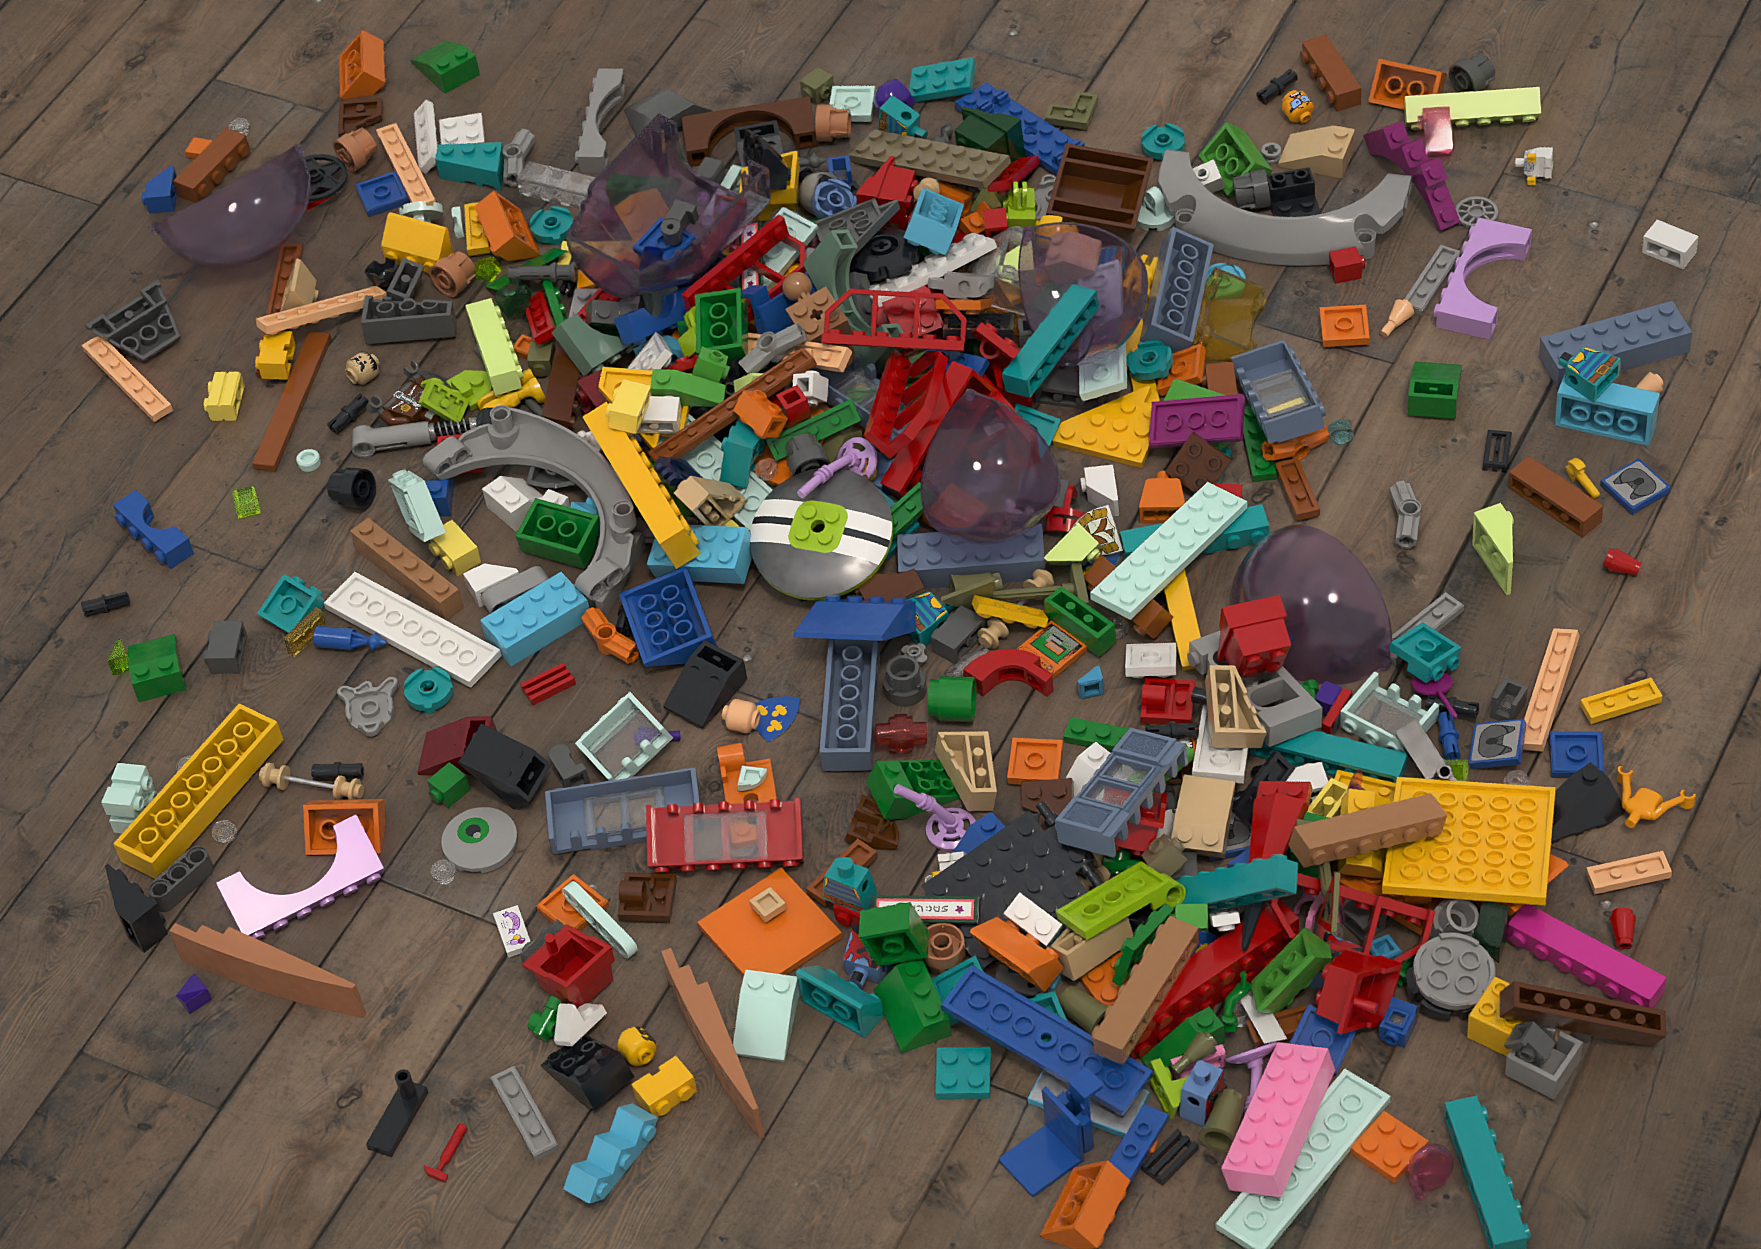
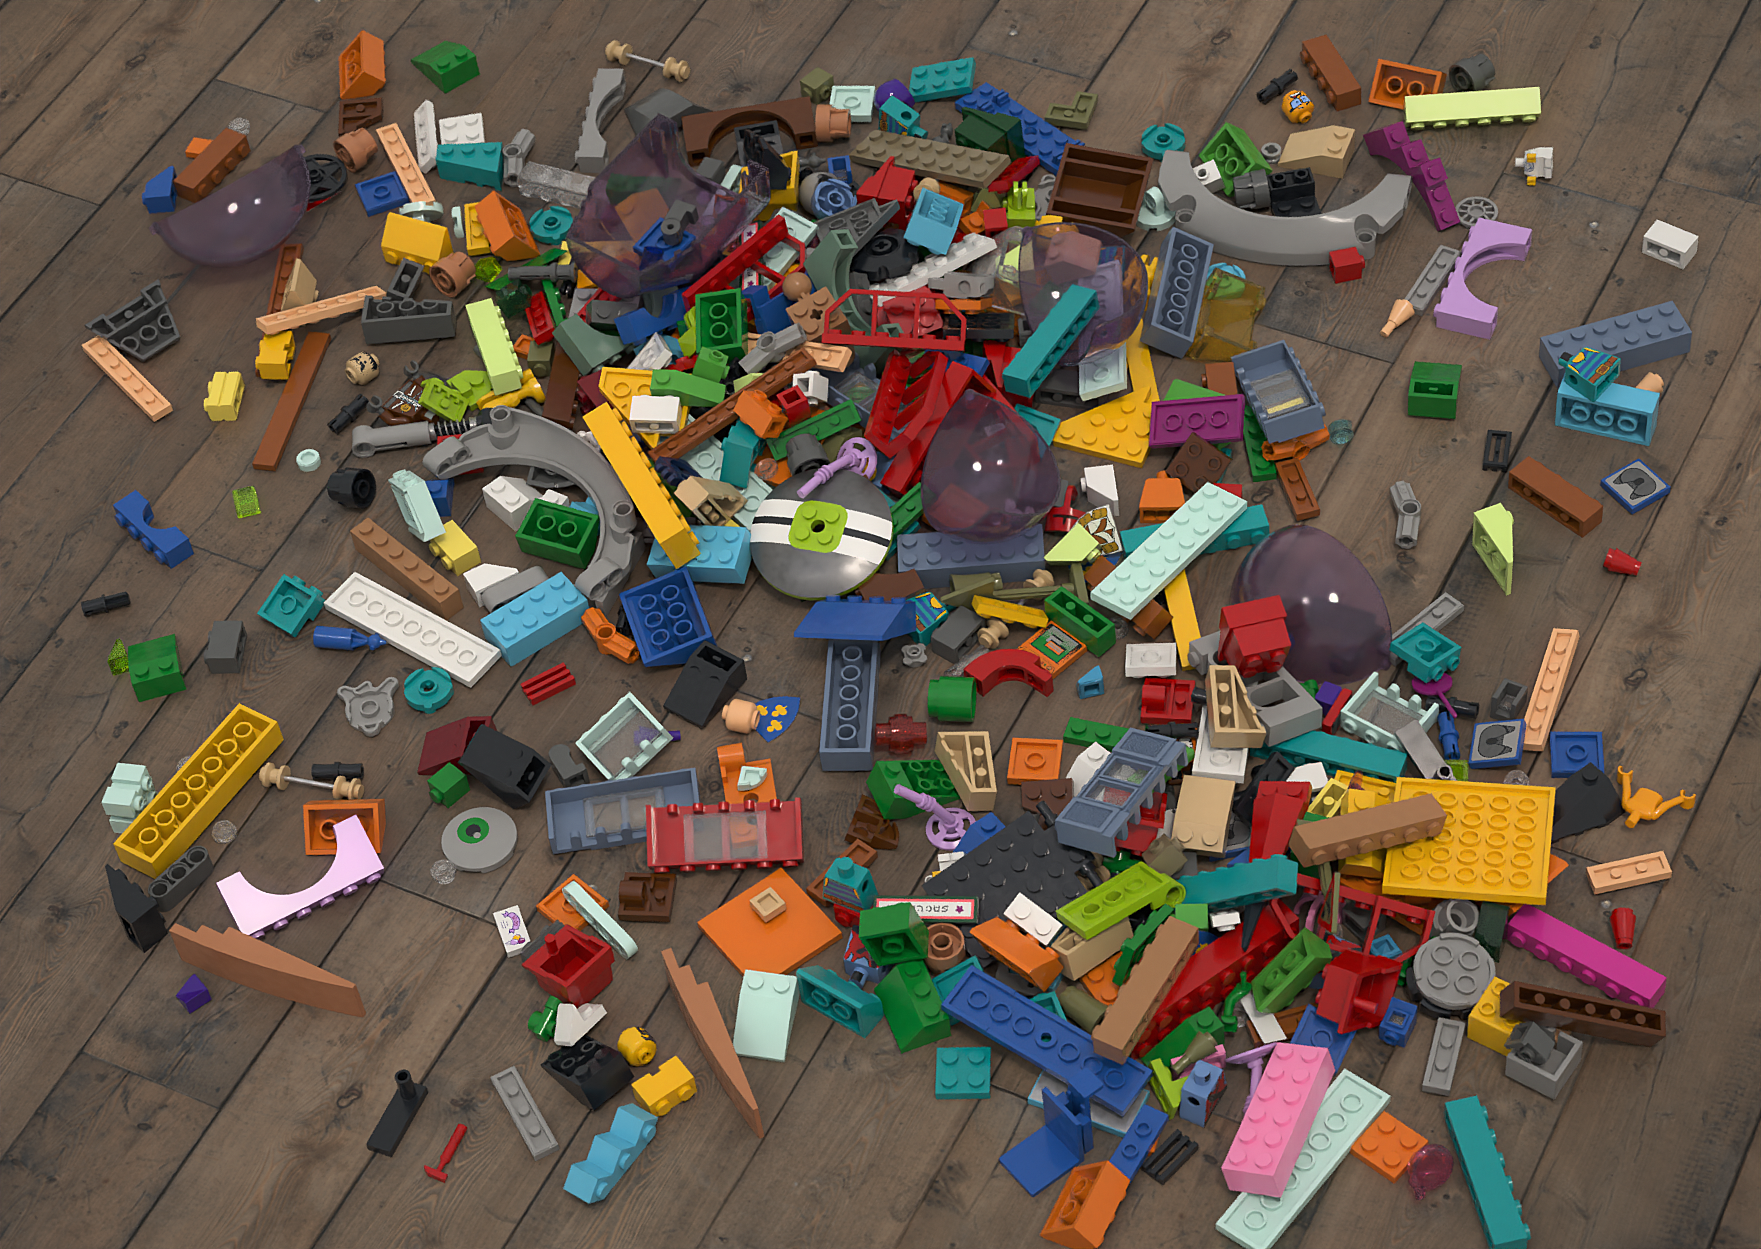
(303, 632): clear yellow plate -> none
(382, 274): black hair -> none
(624, 54): none -> tan axle
(628, 406): light yellow brick -> none
(904, 681): dark grey piece -> none
(1003, 347): red plate -> none
(1157, 368): teal plate -> none
(1187, 366): orange plate -> none
(1223, 1121): olive plant -> none
(1344, 325): orange plate -> none
(1436, 131): clear pink brick -> none
(1443, 1056): none -> light grey plate
(1576, 472): yellow bar -> none
(1621, 700): yellow plate -> none

